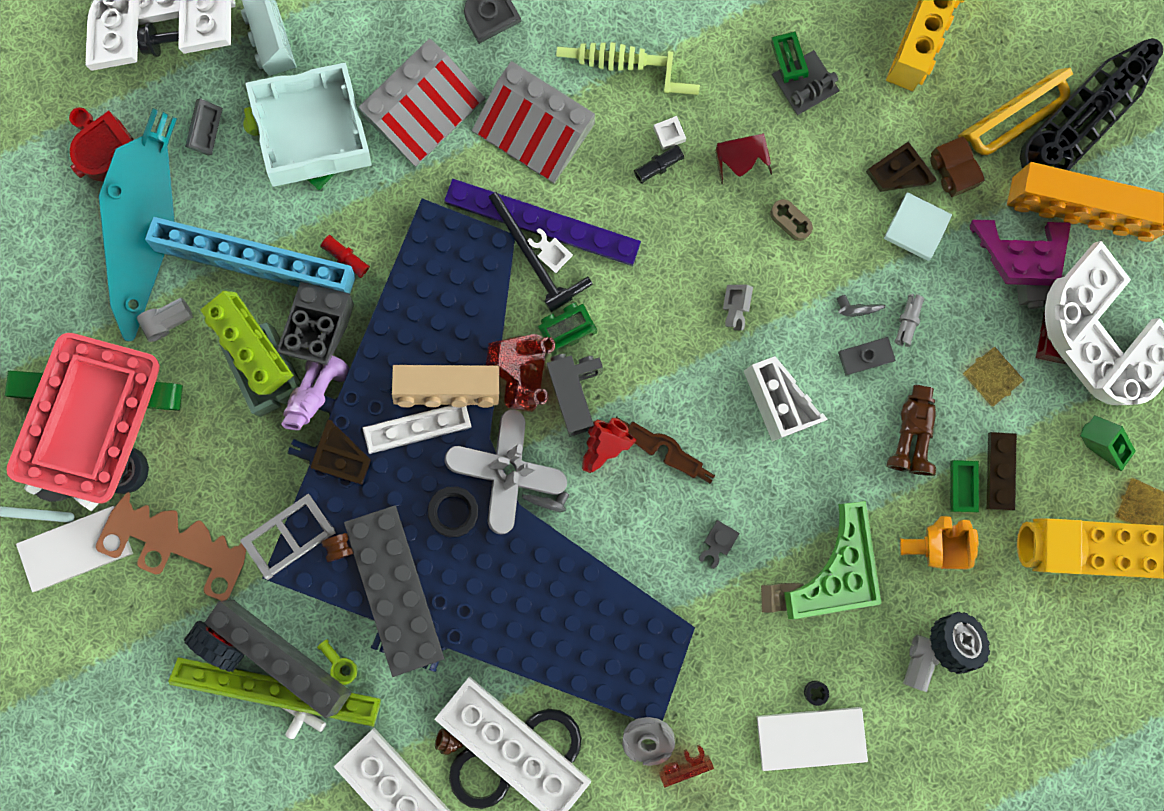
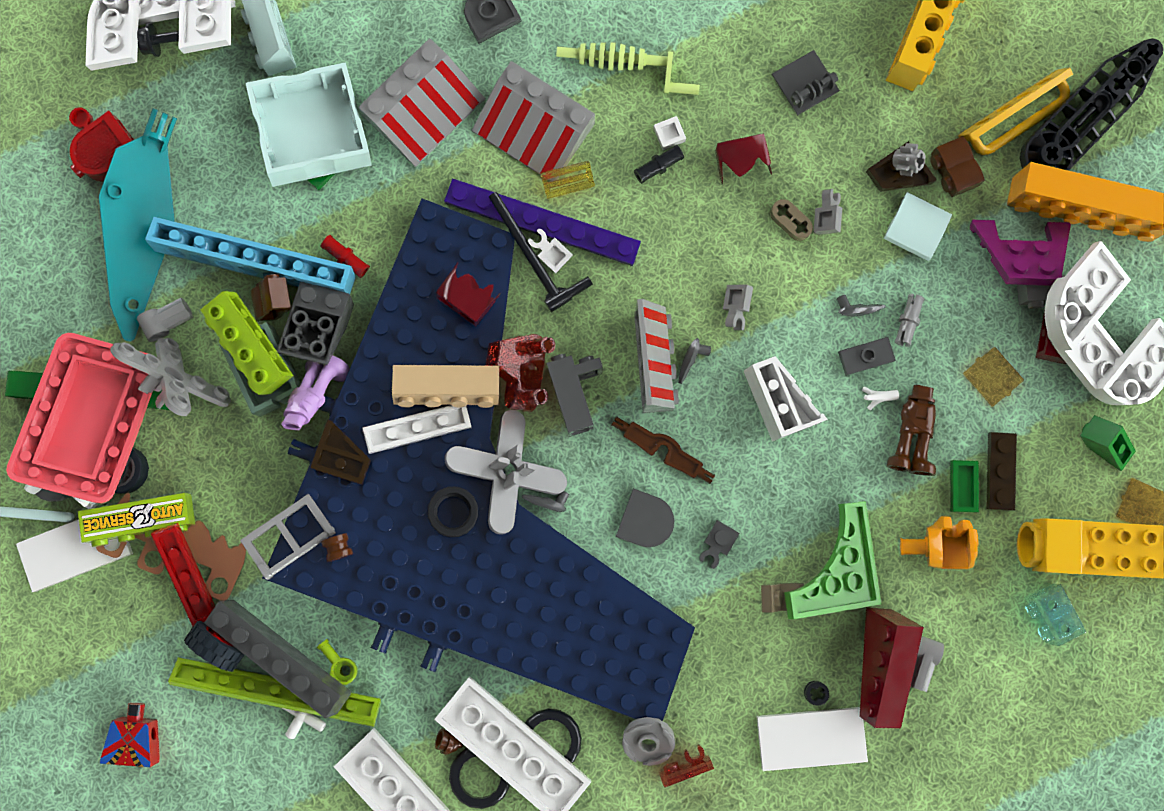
(132, 740): none -> torso
(135, 518): none -> brick
(168, 375): none -> light grey piece
(184, 572): none -> red tile
(203, 127): dark grey plate -> none
(249, 122): lime plate -> none
(270, 298): none -> reddish brown brick
(394, 591): dark grey plate -> none
(466, 297): none -> dark red piece
(568, 327): green window -> none
(570, 188): none -> clear yellow tile
(605, 442): red rock -> none
(646, 520): none -> dark grey tile
(654, 357): none -> light grey slope
(690, 357): none -> dark grey bar
(794, 74): green tile -> none
(828, 216): none -> light grey plate
(879, 396): none -> white bar
(888, 666): none -> dark red wedge
(909, 159): none -> light grey gear
(959, 643): black wheel -> none
(1054, 615): none -> clear light blue brick

